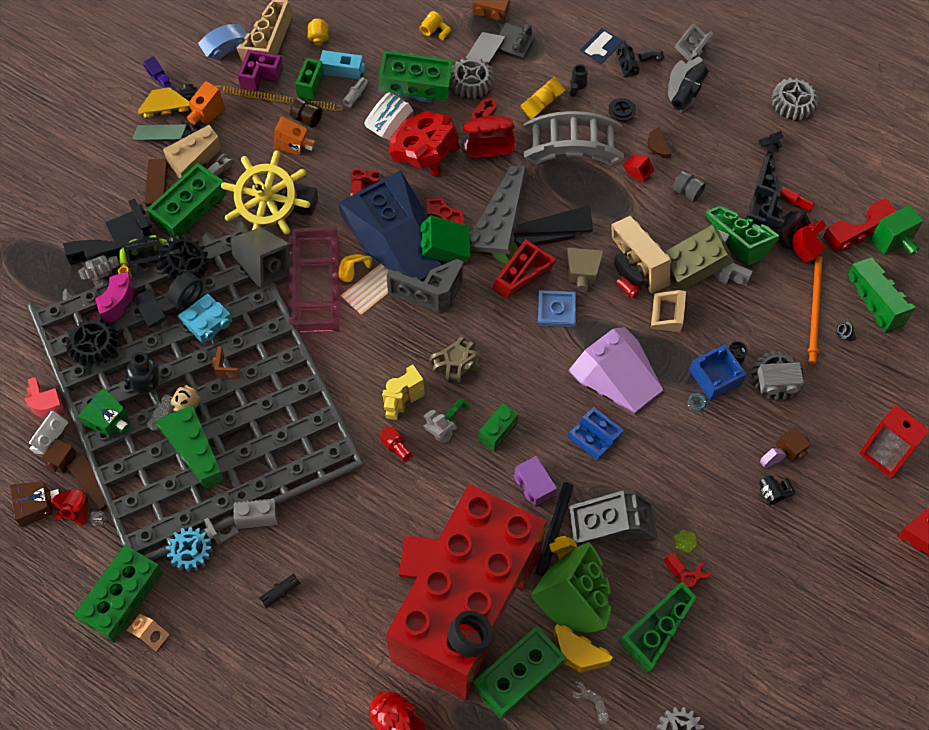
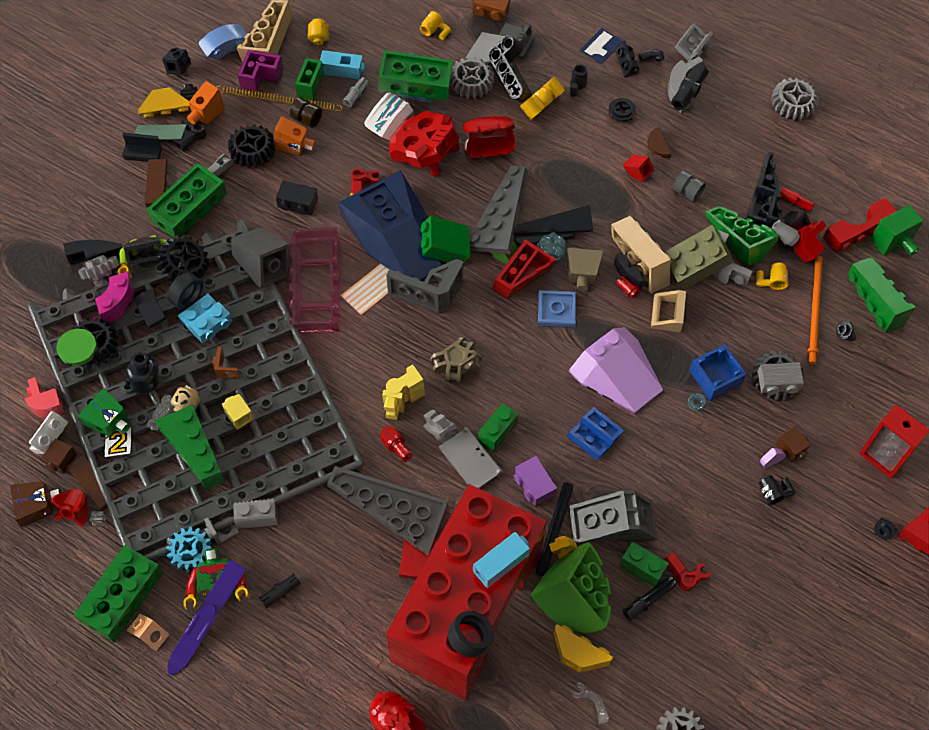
(76, 347): none -> bright green tile
(118, 443): none -> sticker
(130, 225): black bracket -> none
(141, 147): none -> black panel
(157, 73): dark purple piece -> none
(176, 61): none -> black brick
(193, 149): tan wedge -> none
(205, 576): none -> torso
(205, 616): none -> dark purple piece
(237, 411): none -> light yellow brick
(251, 146): none -> black gear
(265, 194): light yellow piece -> none
(346, 268): yellow piece -> none
(402, 510): none -> dark grey wing
(438, 208): red tile -> none
(460, 402): green piece -> none
(473, 465): none -> light grey door
(482, 111): red beam -> none
(501, 559): none -> medium azure brick
(502, 59): none -> black beam
(518, 658): green brick -> none
(552, 245): none -> clear light blue brick
(573, 147): light grey fence -> none
(642, 603): none -> black axle
(643, 564): none -> green brick
(654, 630): green wedge -> none
(686, 536): clear neon green plant -> none
(738, 350): black wheel -> none
(772, 139): black tile -> none
(778, 277): none -> yellow piece
(786, 233): none -> light grey cone
(885, 529): none -> black plate

